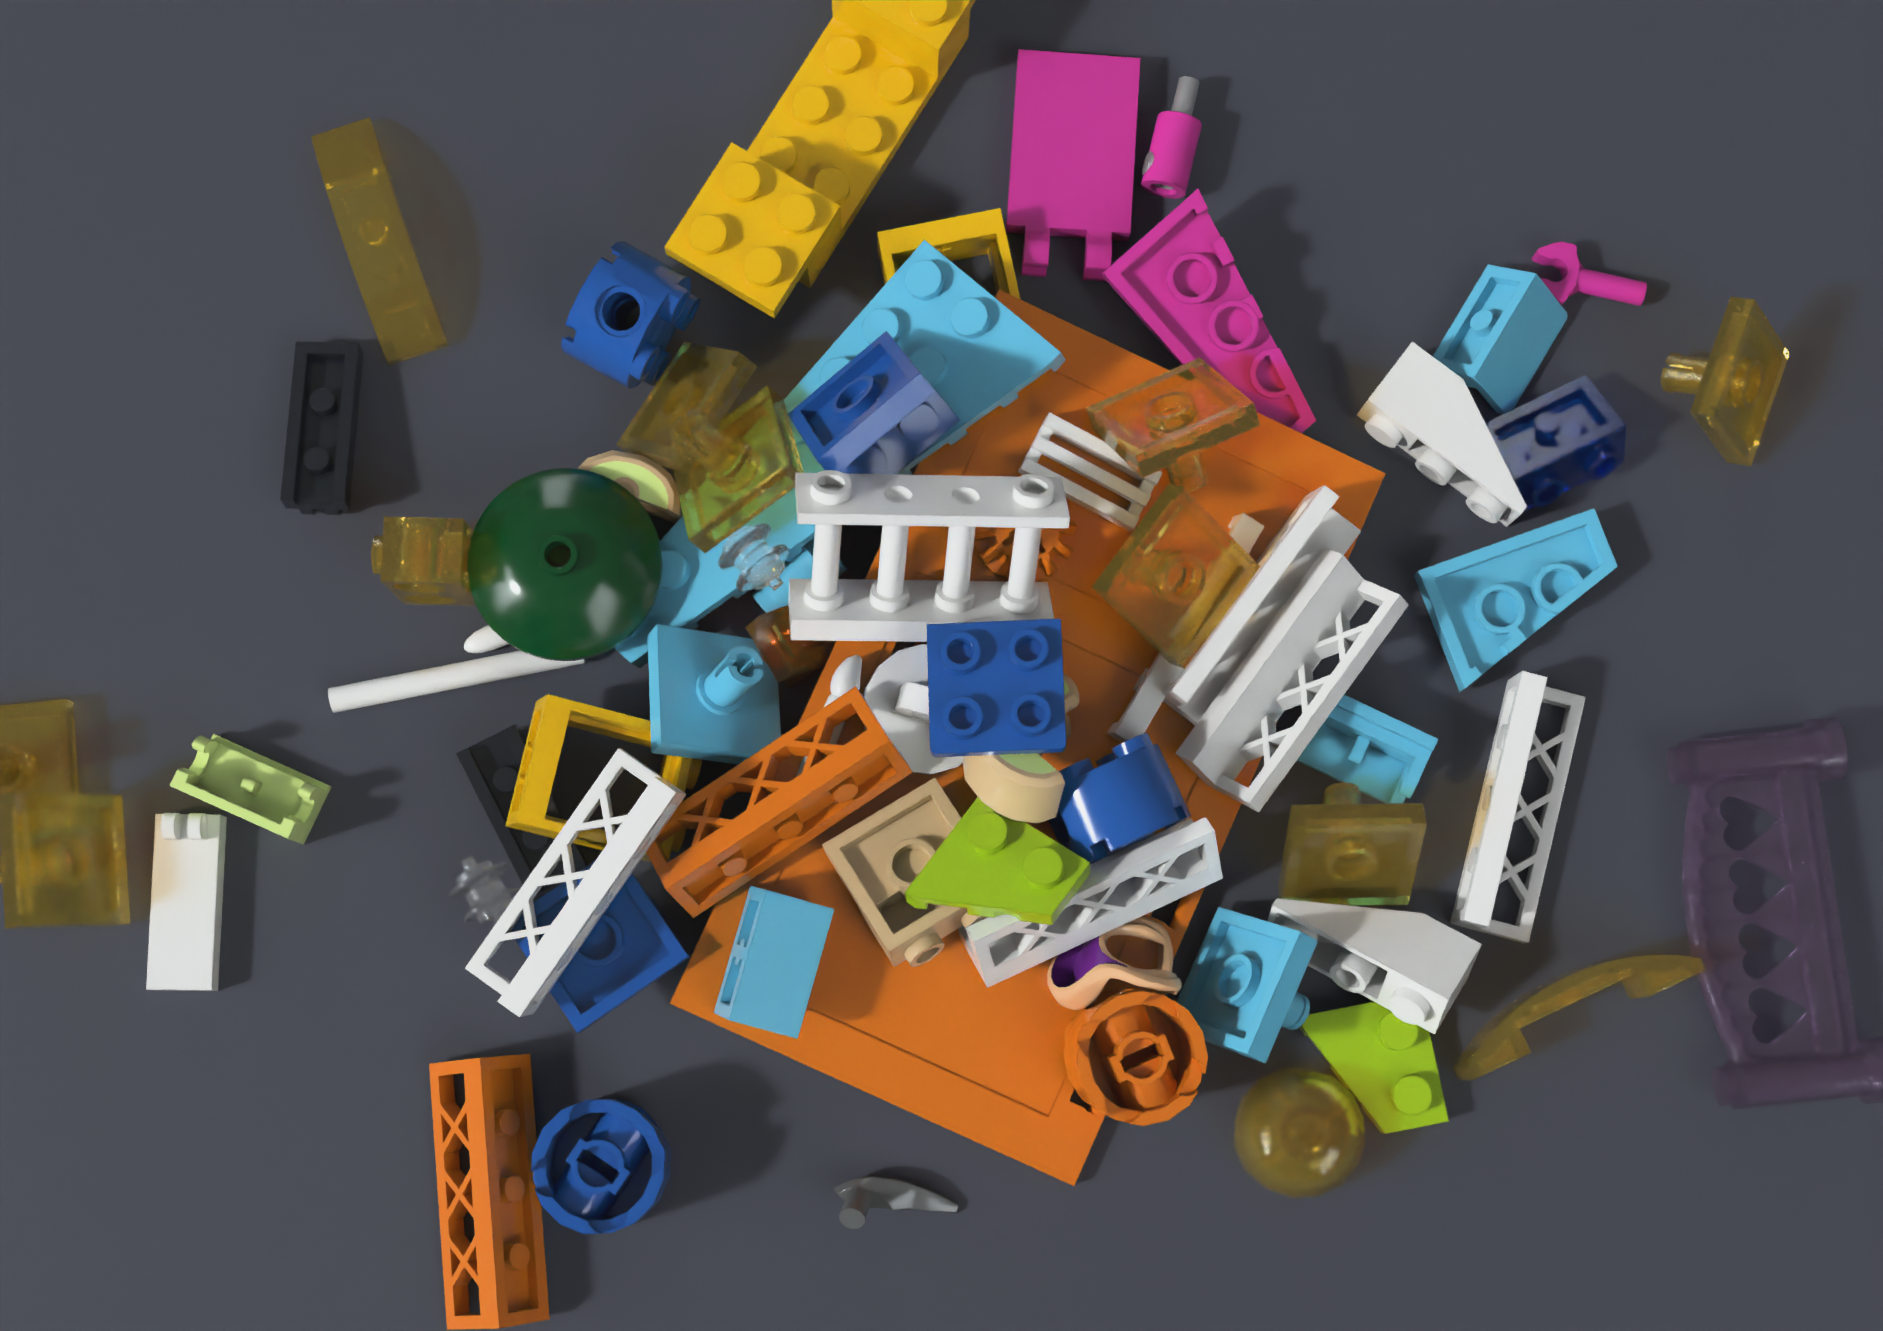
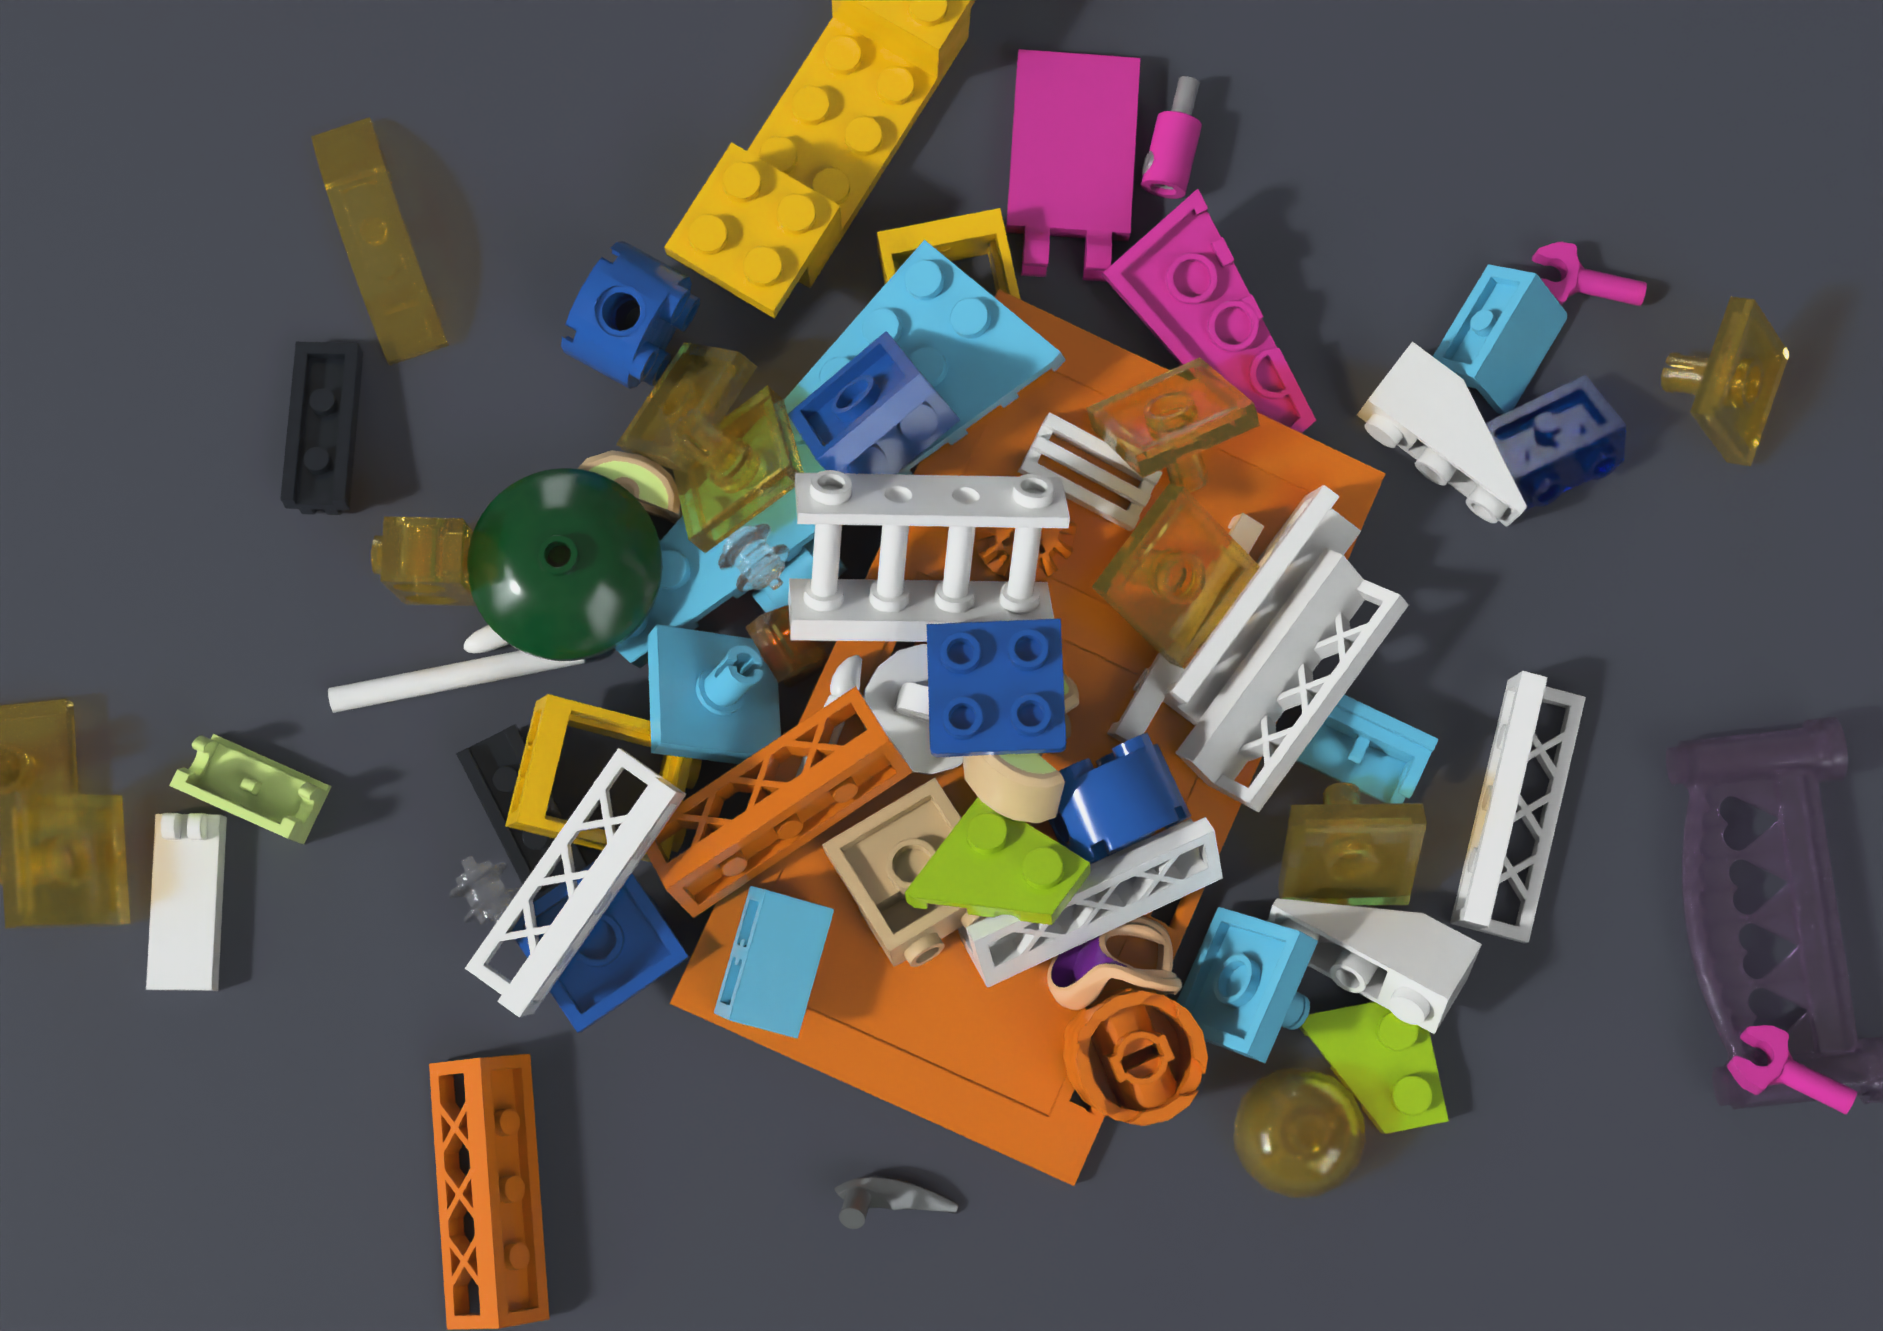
(601, 1165): blue brick -> none
(1501, 1037): clear yellow slope -> none
(1510, 589): medium azure wing -> none
(1785, 1070): none -> dark pink bar

